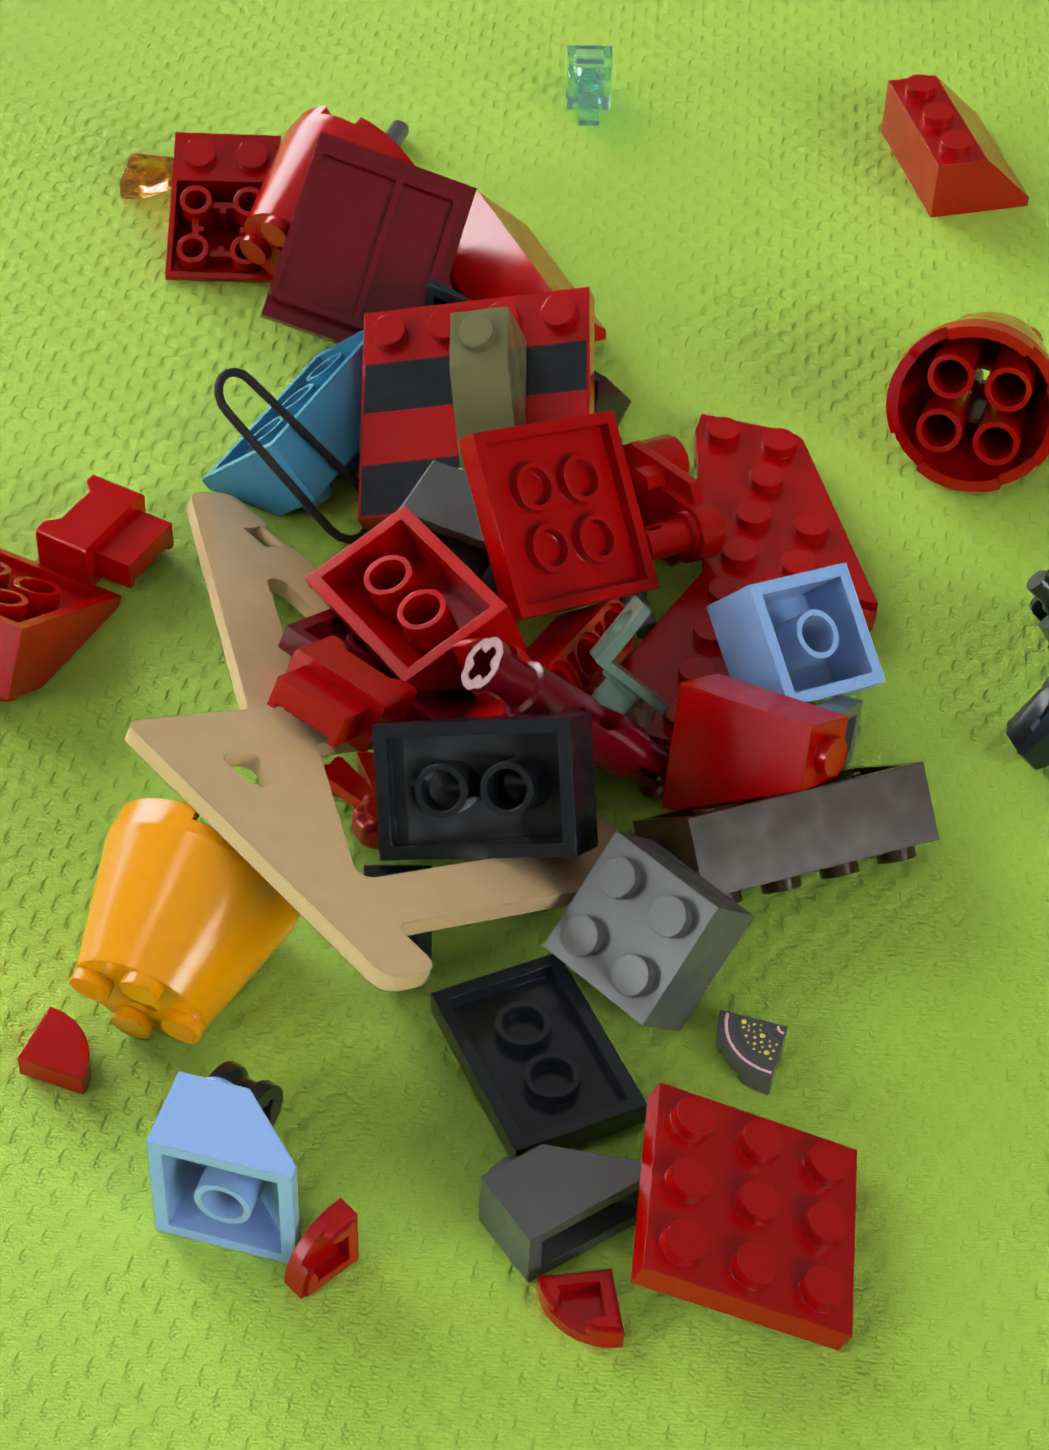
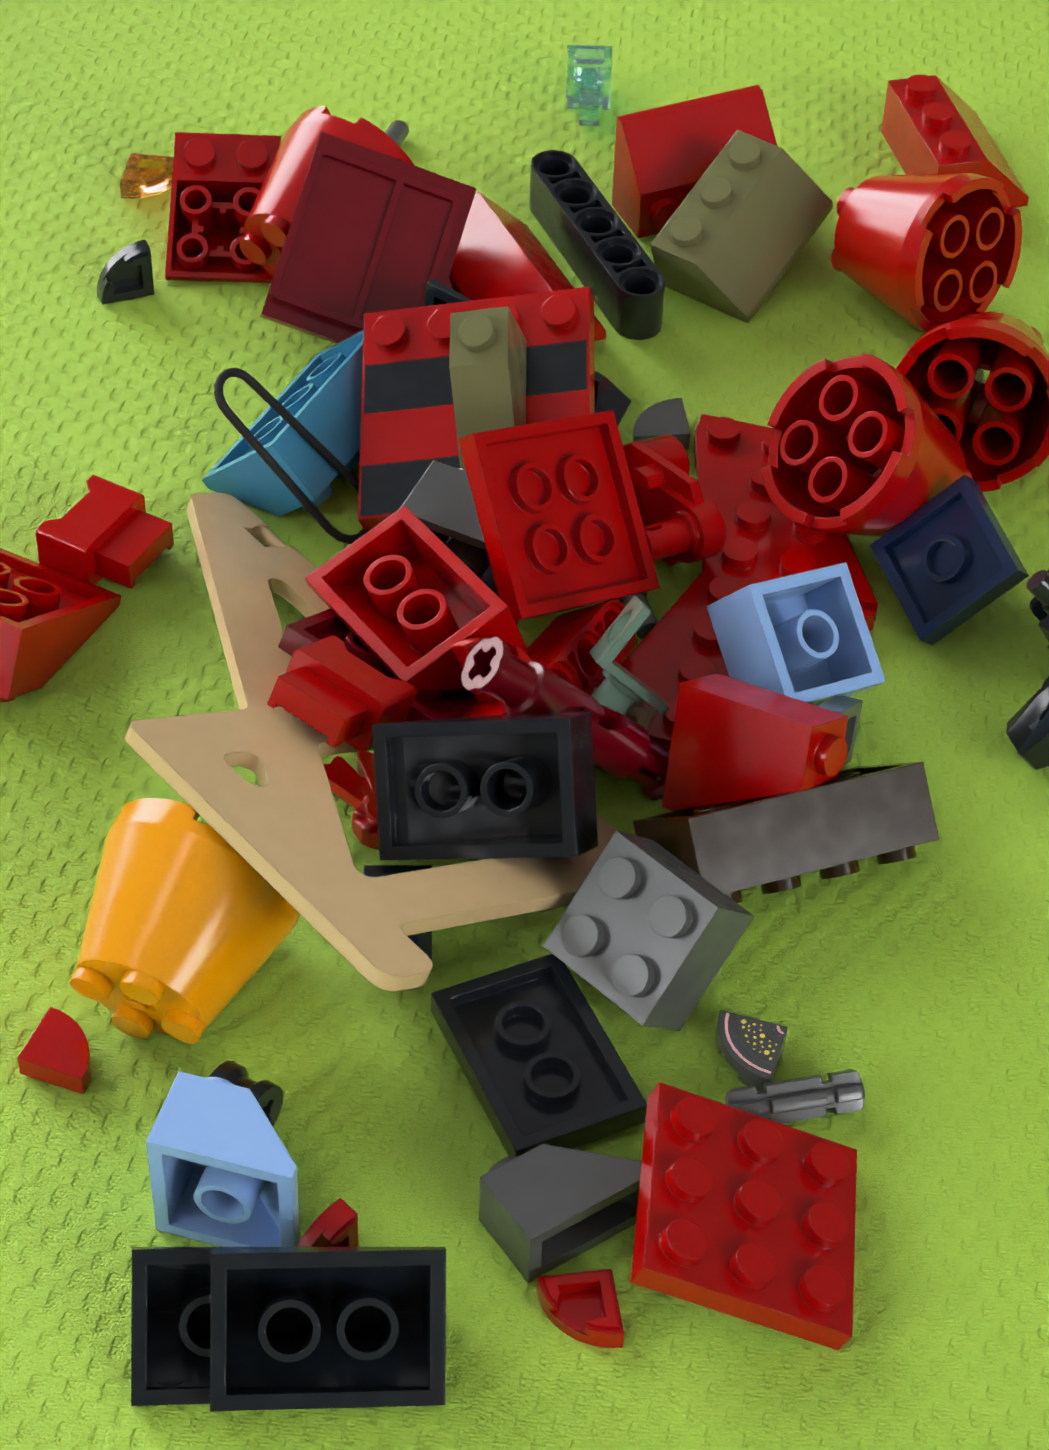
(127, 274): none -> black tile
(288, 1327): none -> black slope
(597, 245): none -> black beam
(663, 419): none -> dark grey tile
(671, 147): none -> red slope
(740, 227): none -> olive slope
(801, 1097): none -> dark grey axle
(857, 449): none -> red cone
(928, 243): none -> red cone
(948, 560): none -> dark blue tile

